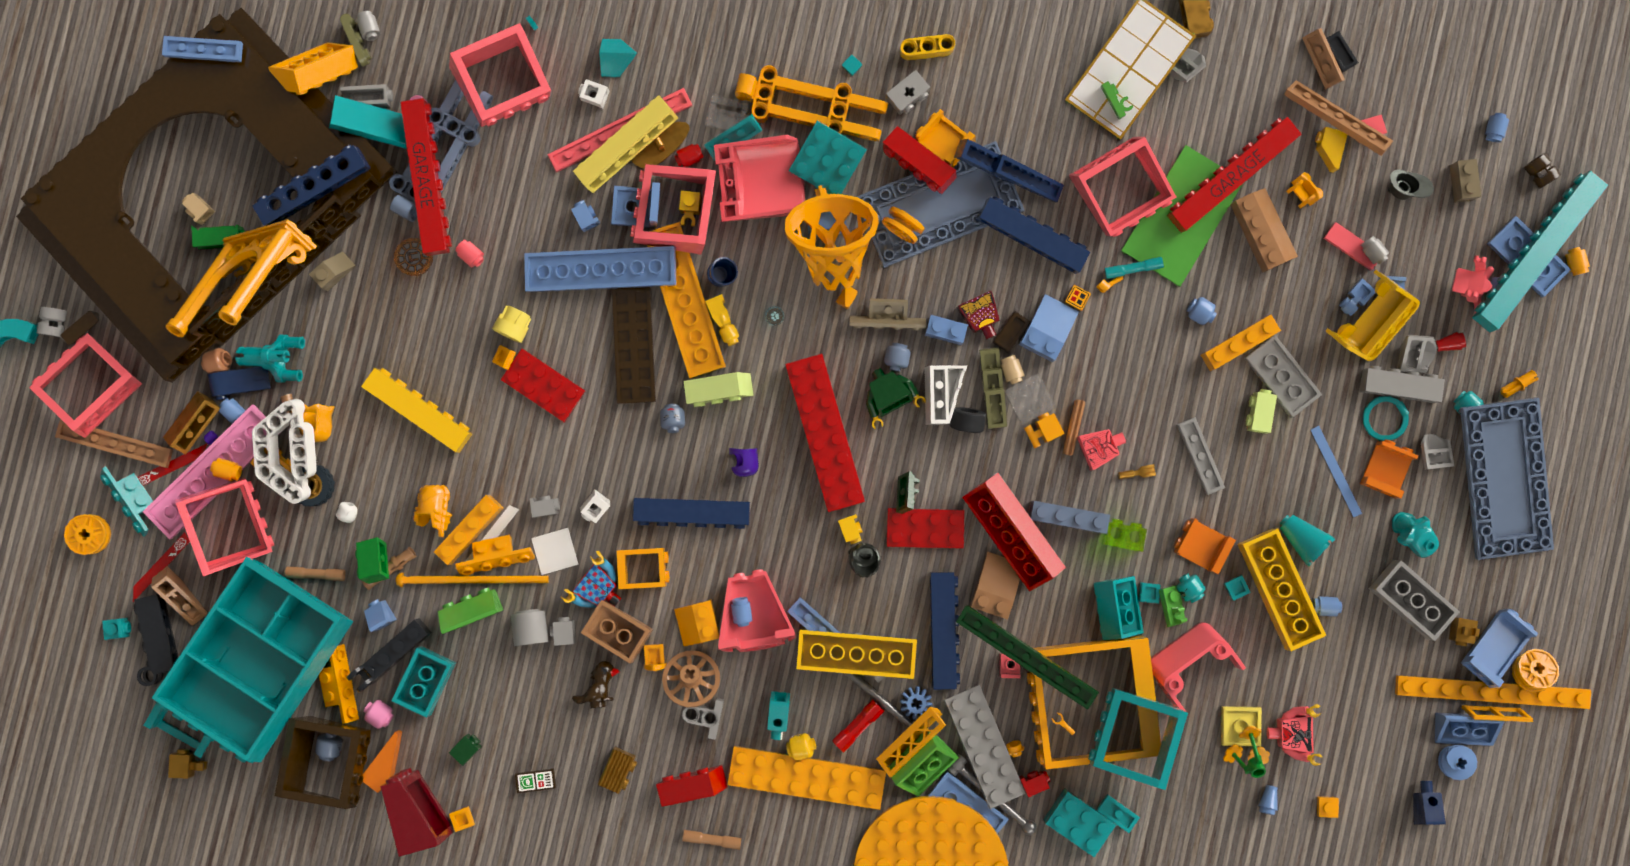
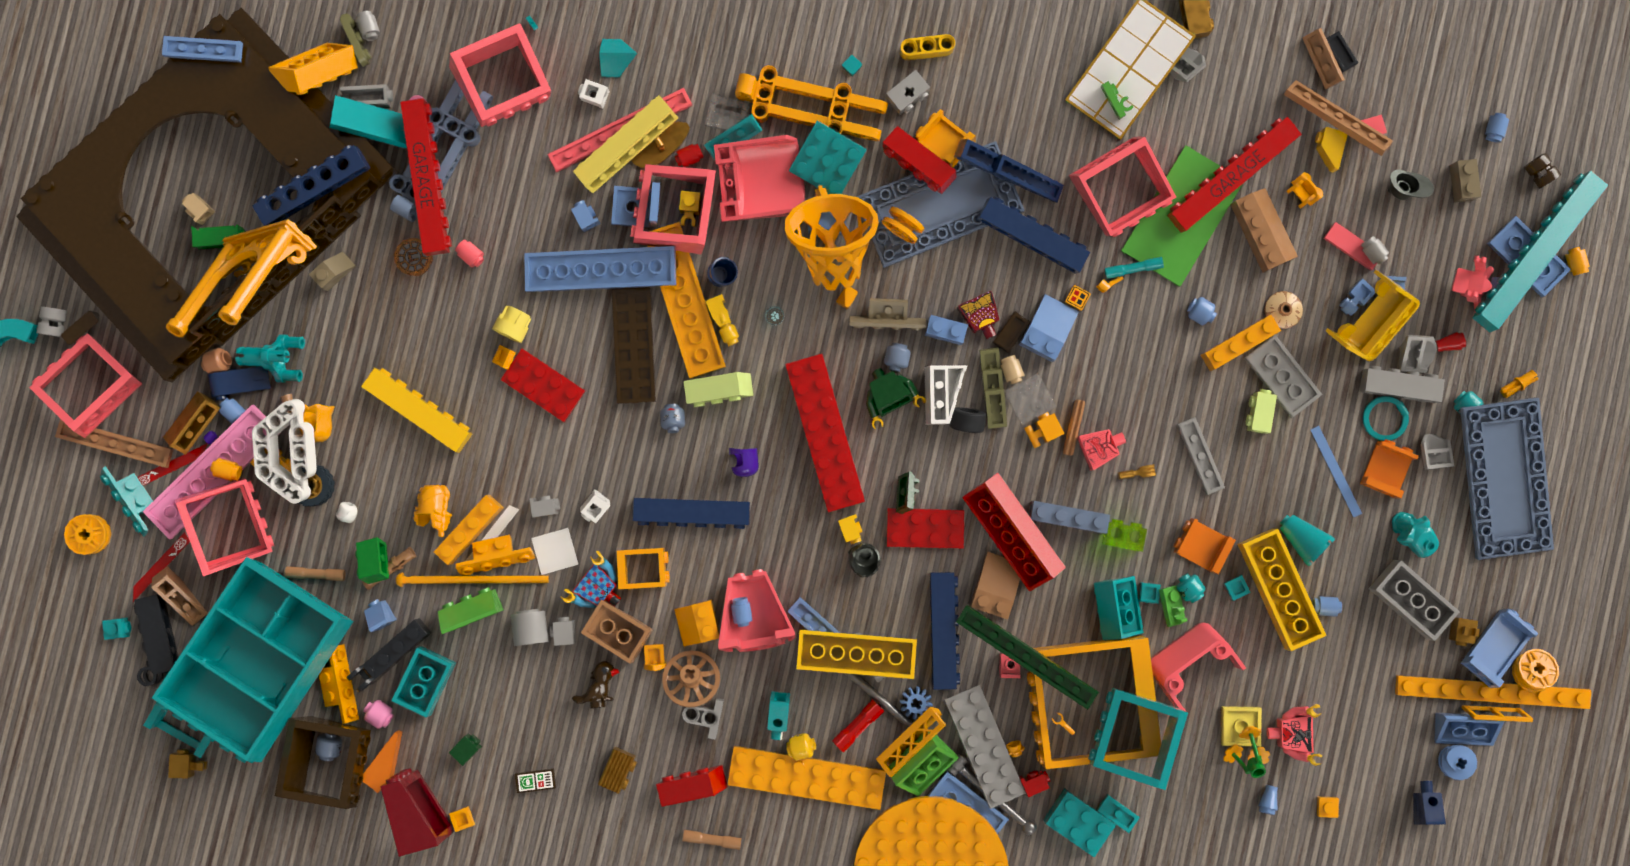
(1275, 307): none -> tan dish

